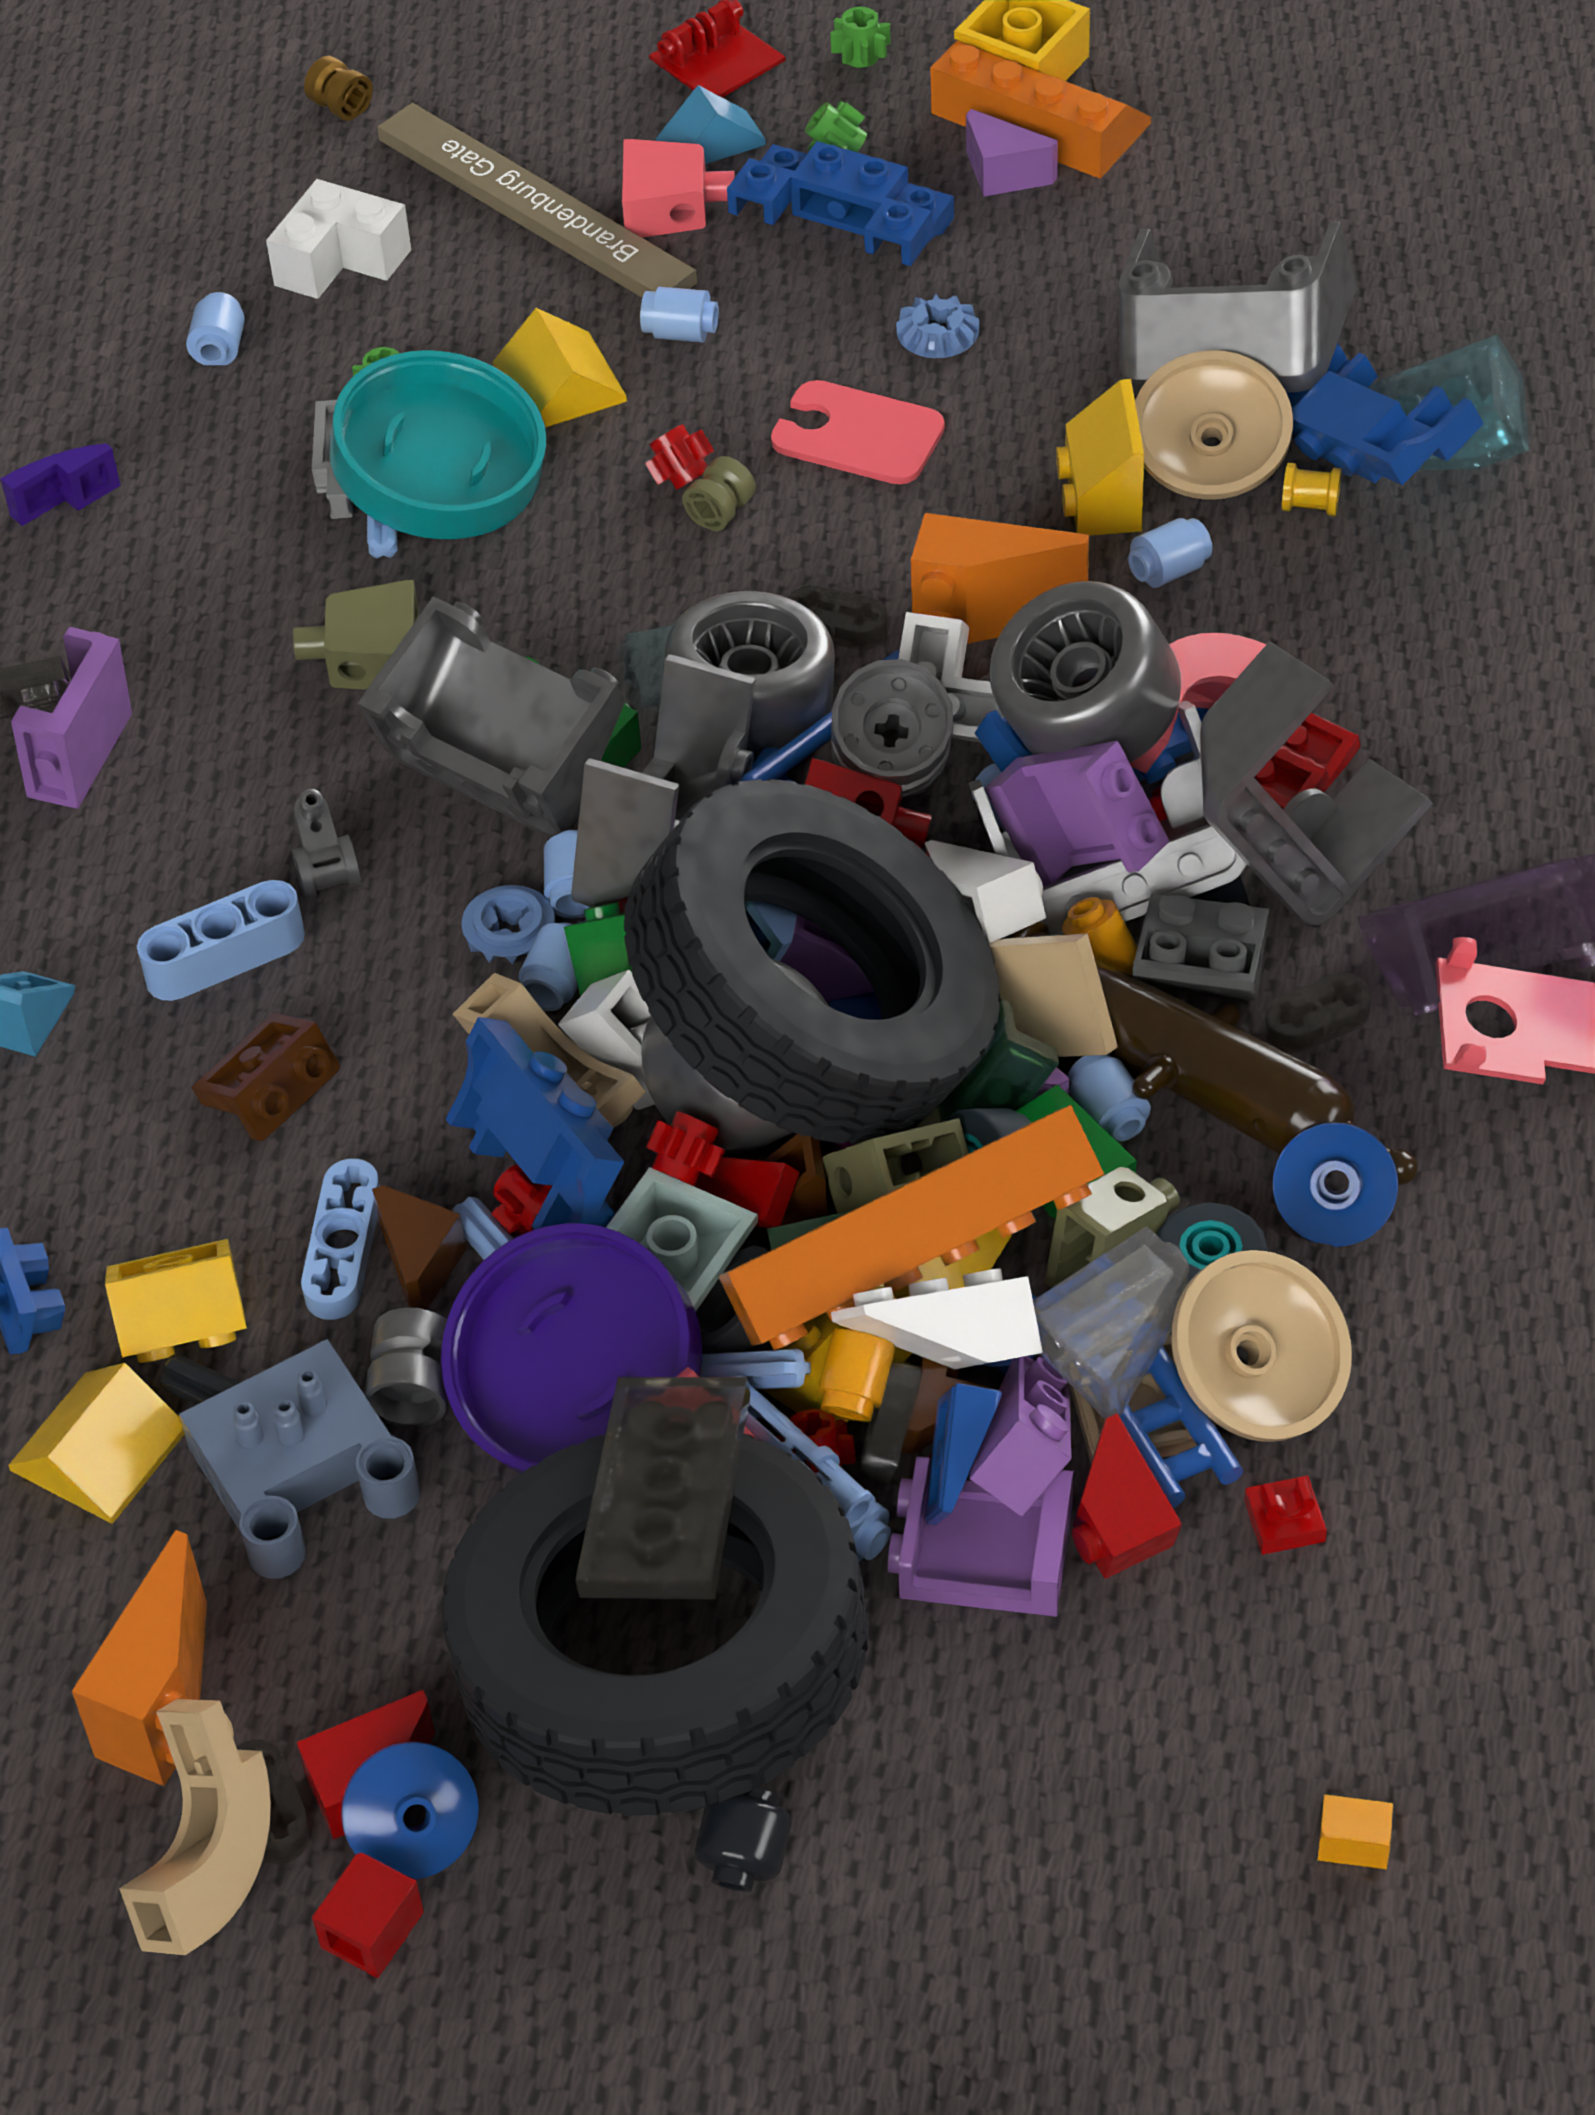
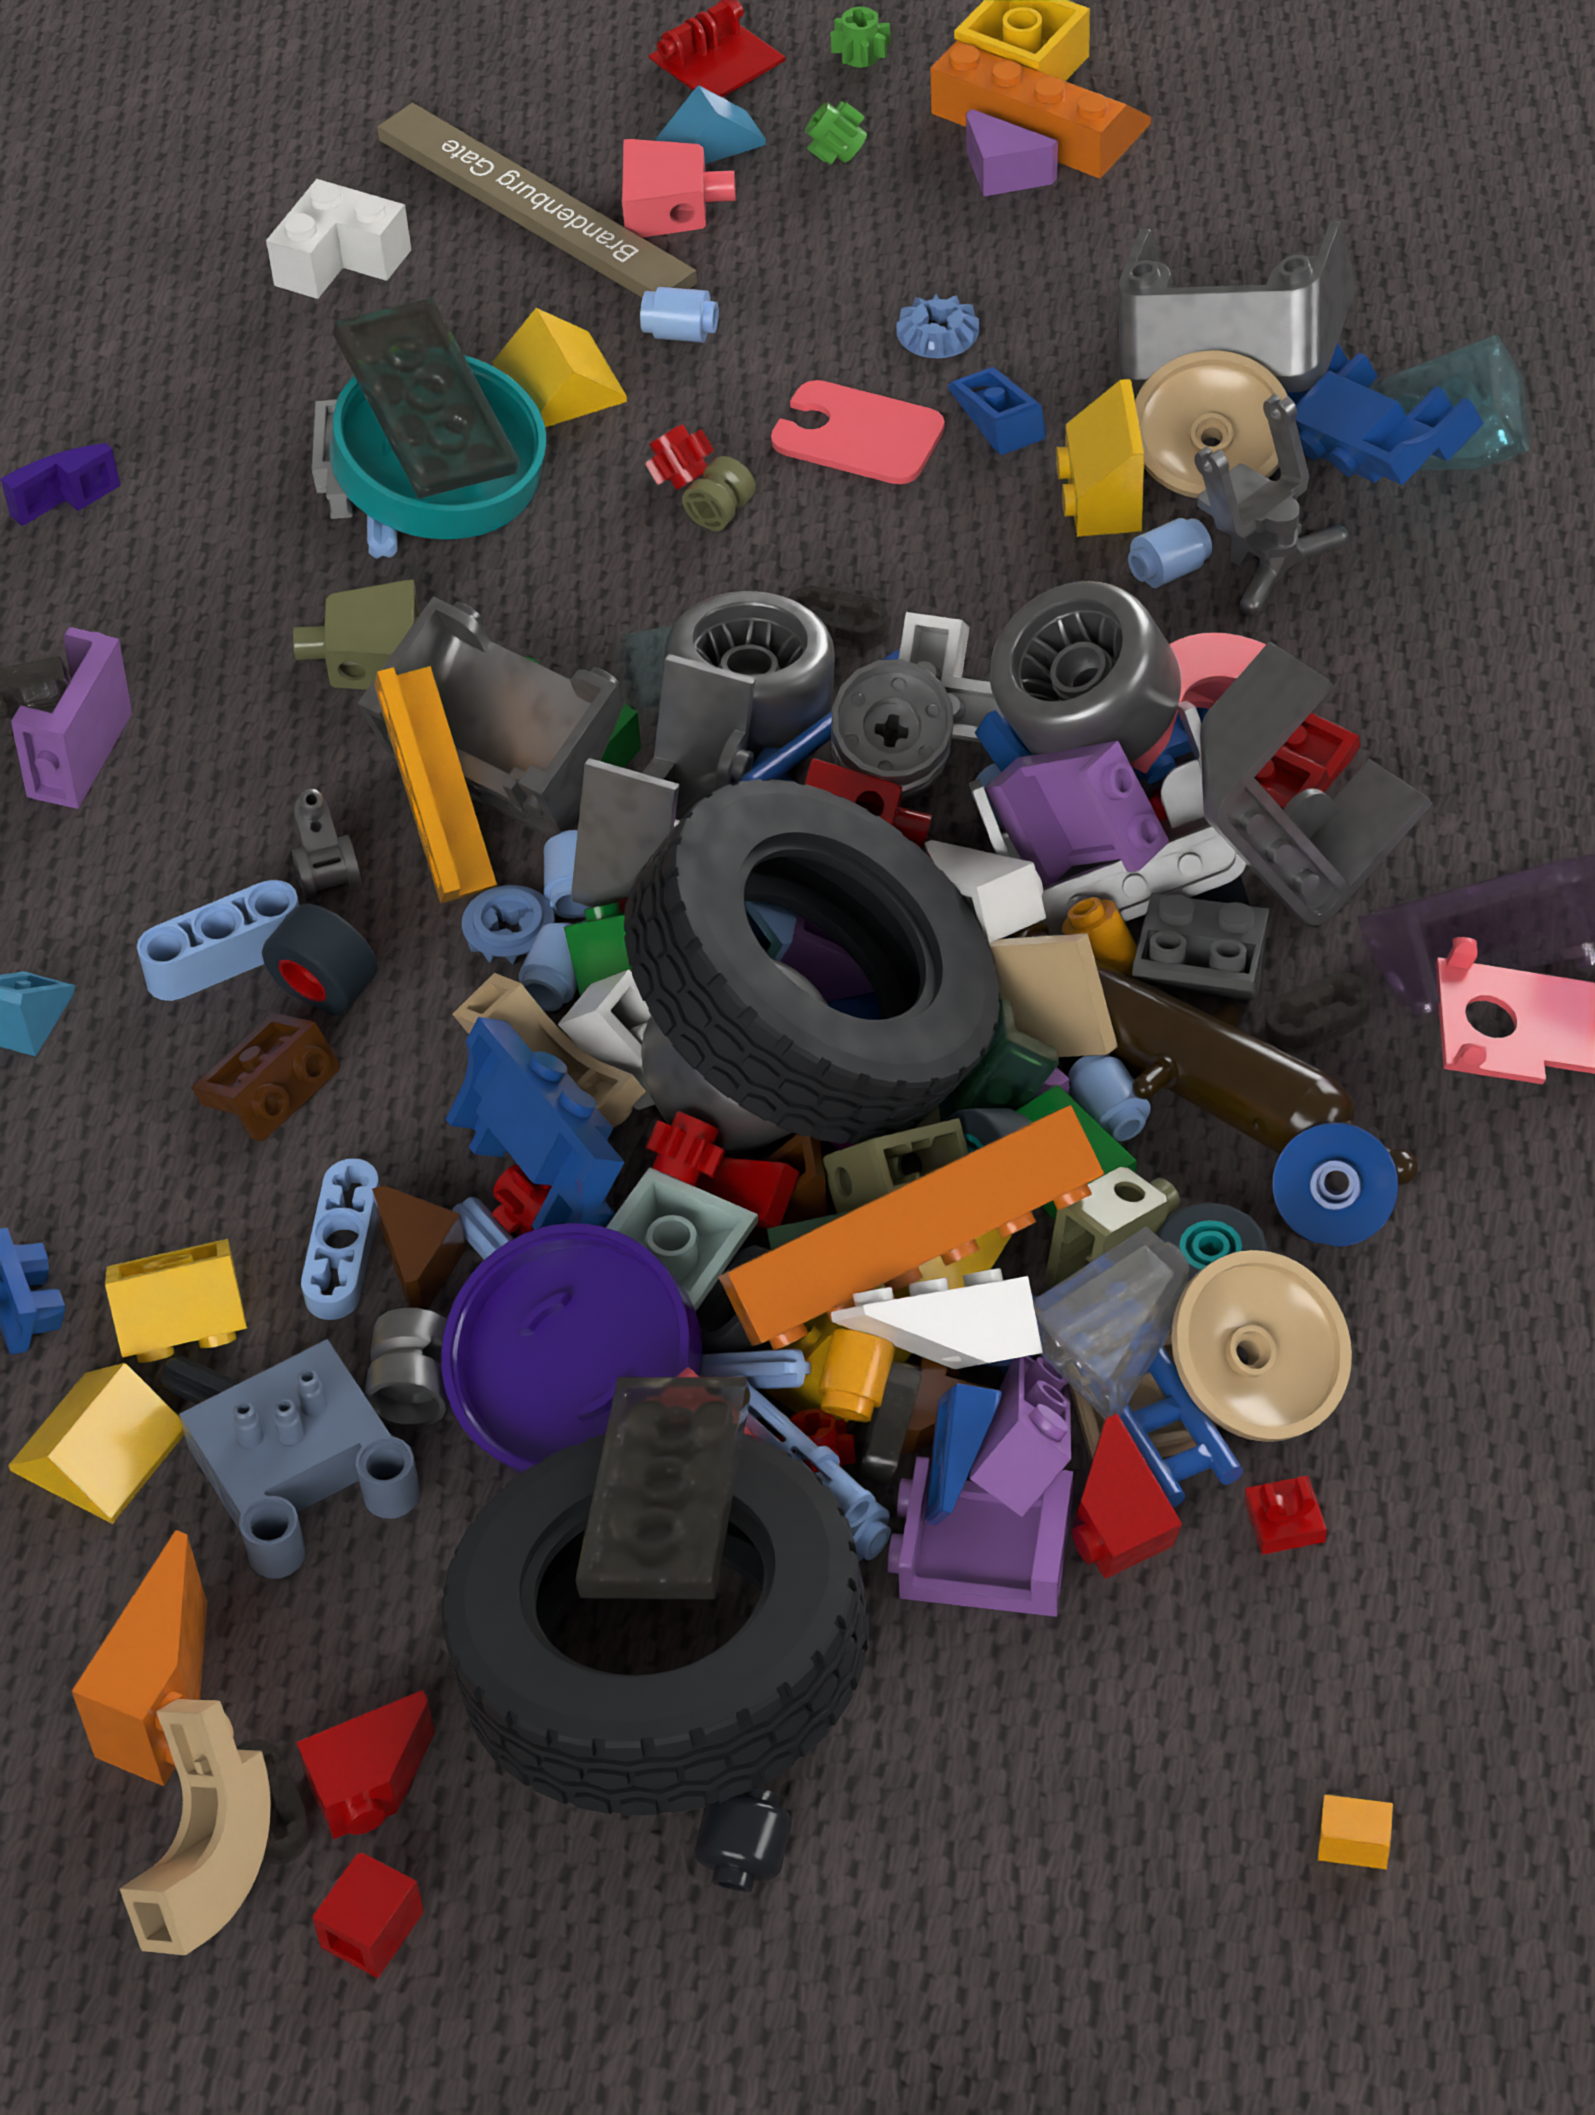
(215, 329): light blue brick -> none
(319, 959): none -> black wheel
(338, 88): pearl gold wheel -> none
(393, 1782): blue dish -> none
(425, 397): none -> clear smoke plate
(434, 783): none -> light orange fence
(845, 193): blue bracket -> none
(989, 569): orange slope -> none
(1001, 411): none -> blue slope
(1263, 512): none -> flat silver piece
(1311, 489): yellow bush -> none

